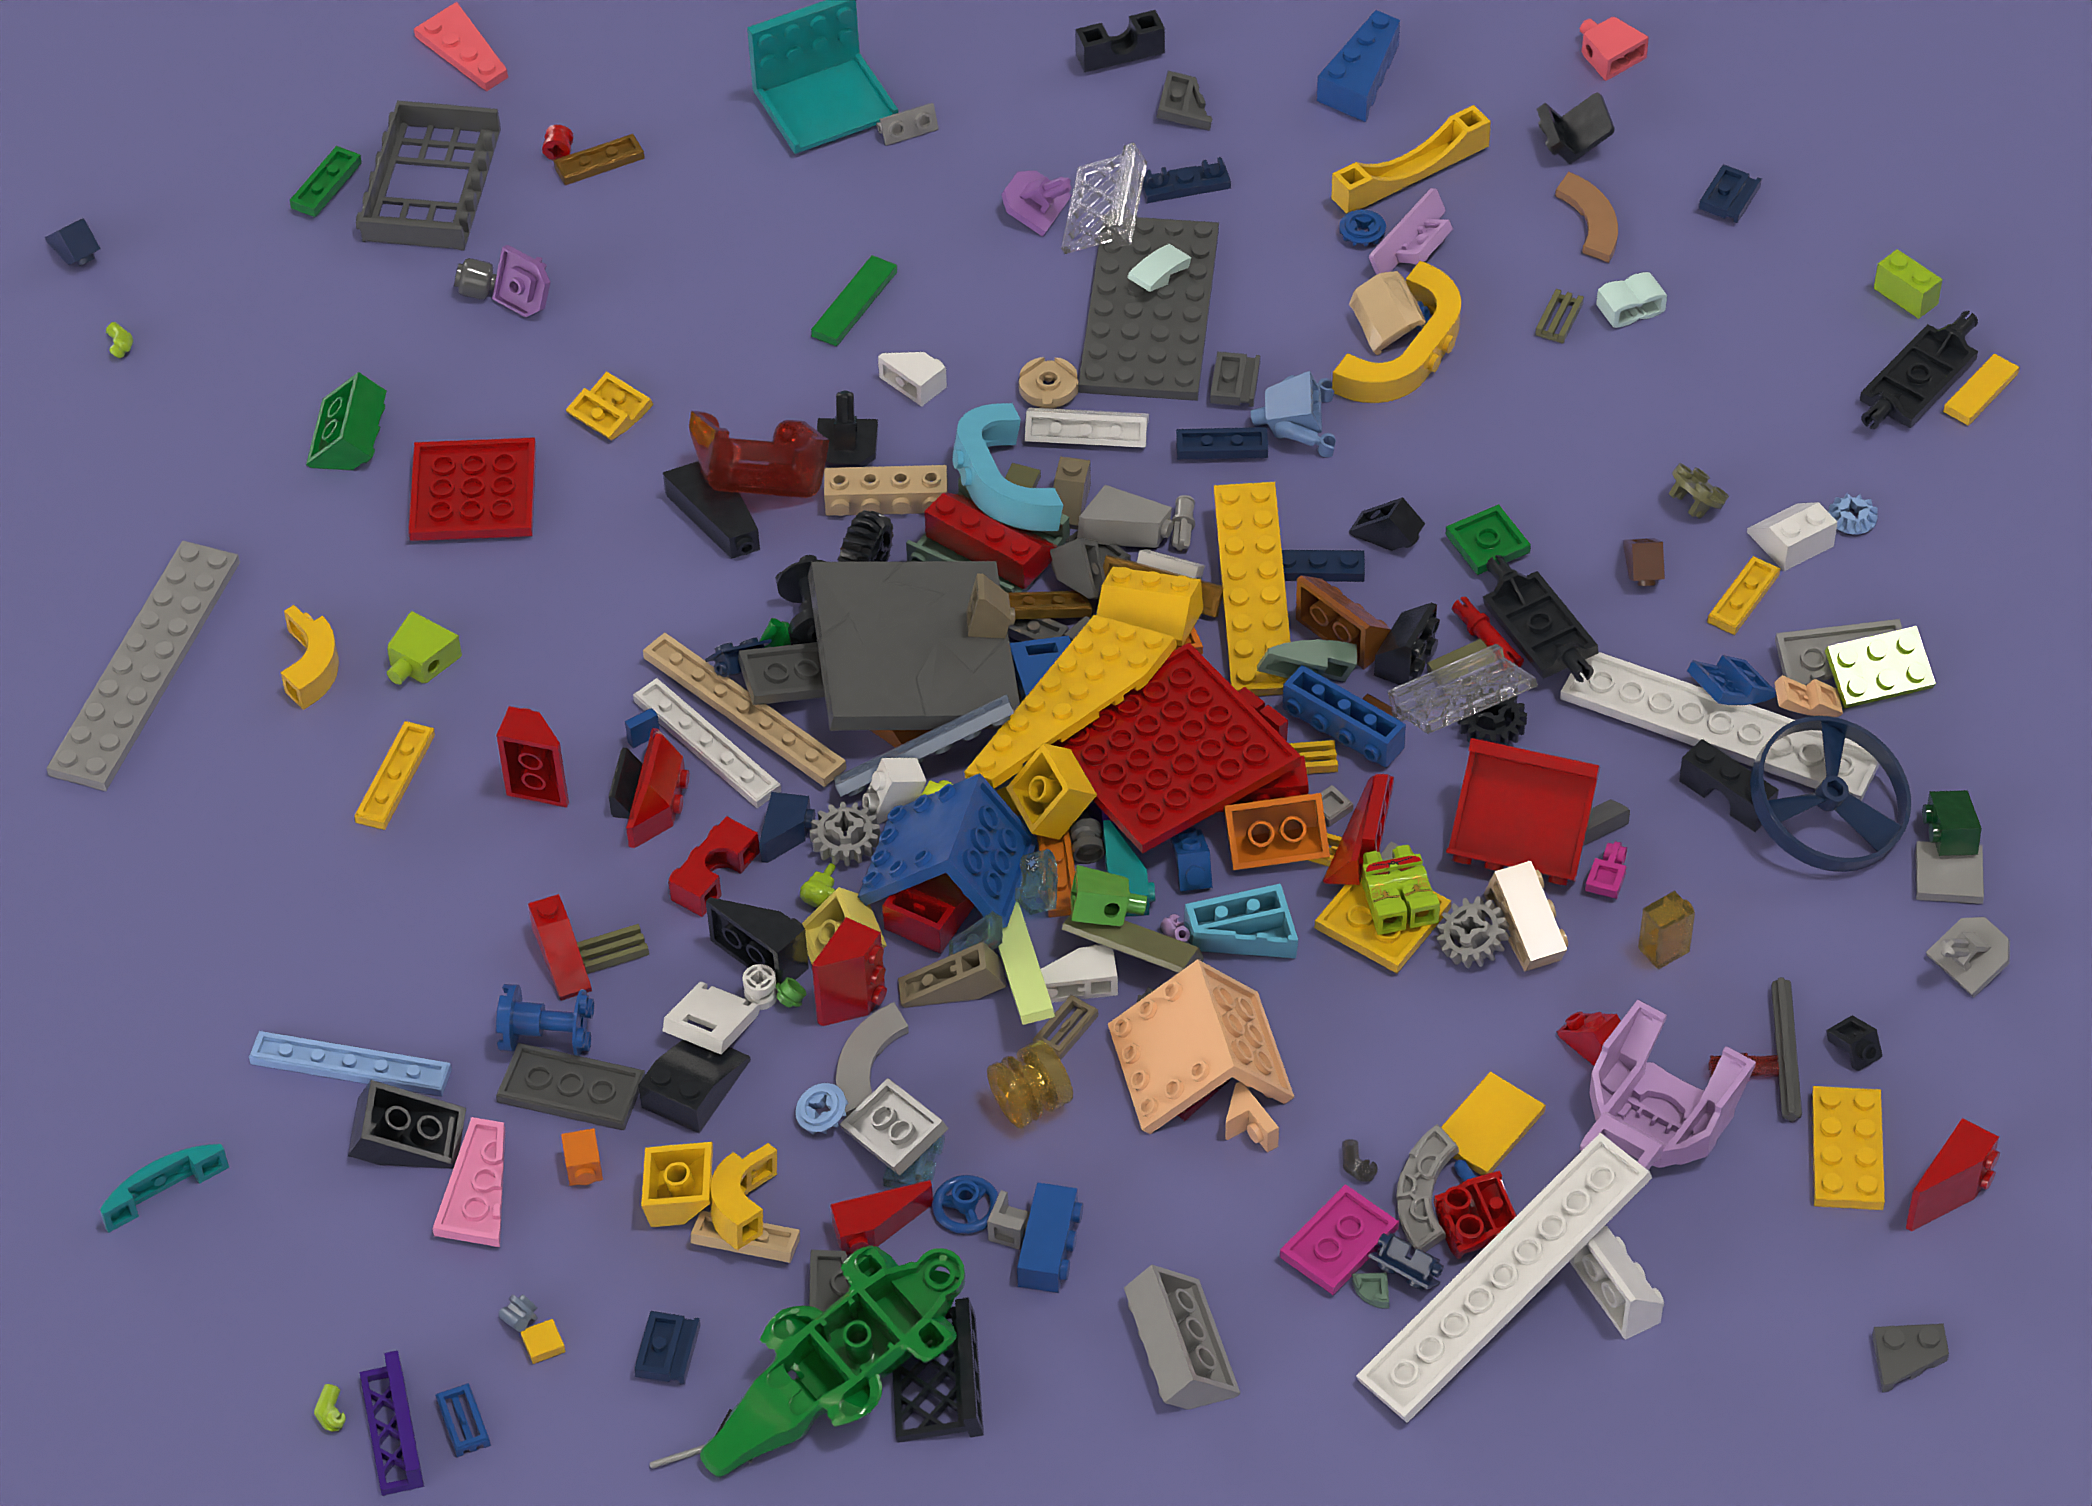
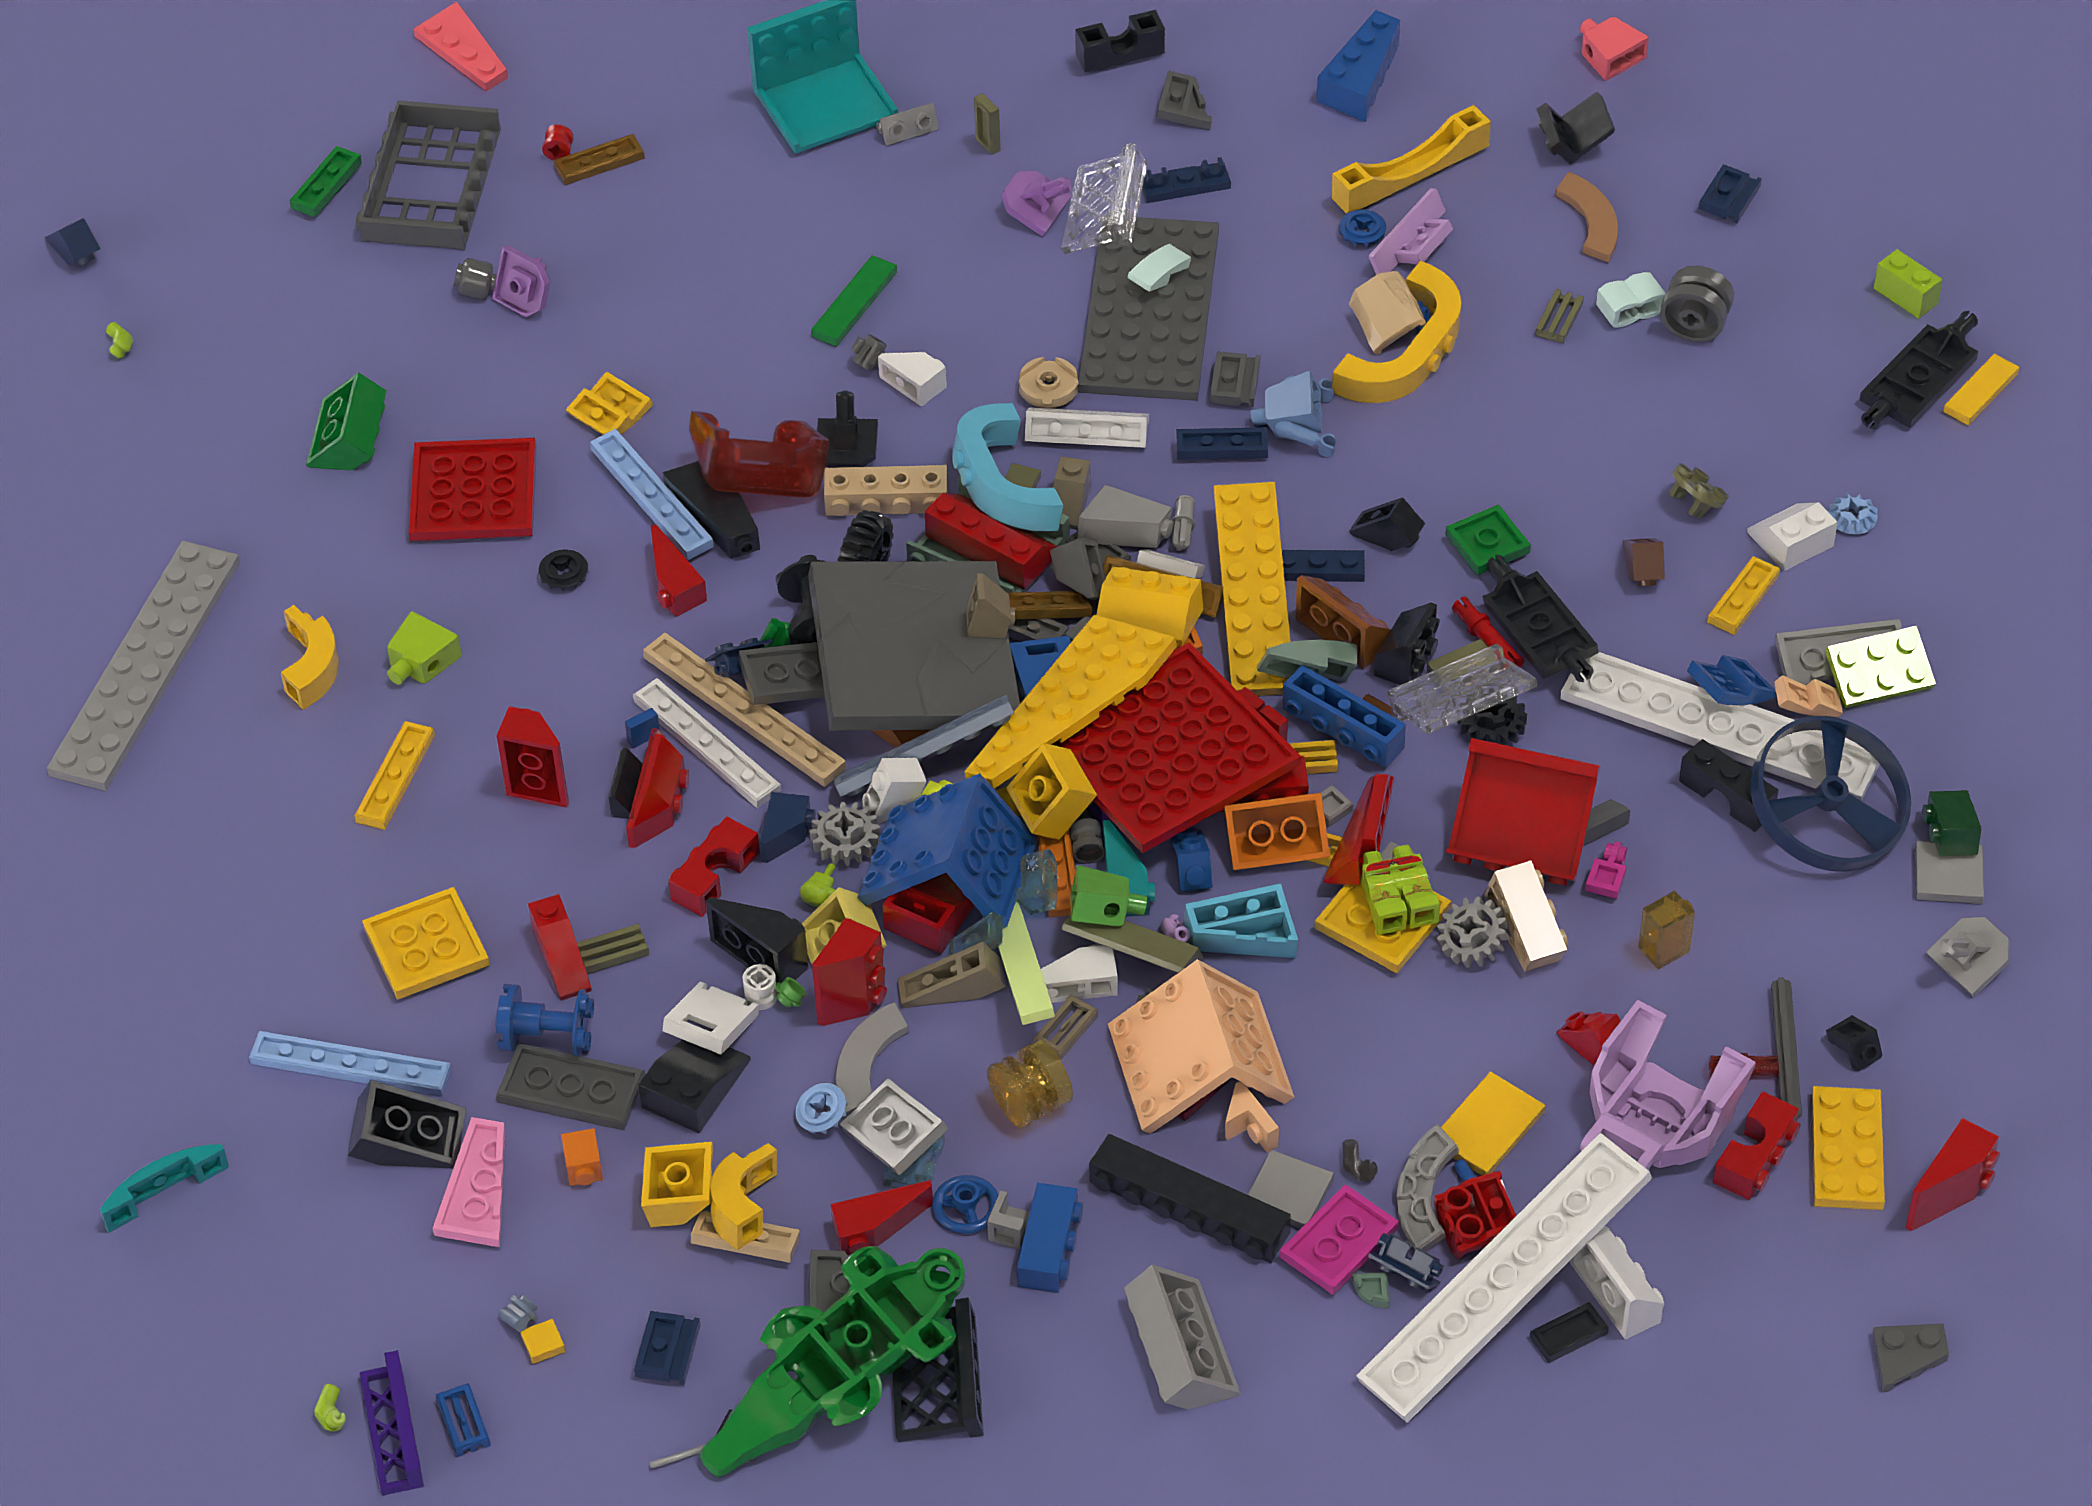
(425, 943): none -> yellow plate
(560, 561): none -> black gear
(651, 494): none -> light blue plate
(678, 581): none -> red slope
(868, 351): none -> dark grey gear
(987, 123): none -> olive tile
(1189, 1198): none -> black brick
(1292, 1186): none -> light grey tile
(1569, 1332): none -> black tile
(1697, 303): none -> dark grey wheel
(1746, 1167): none -> red arch

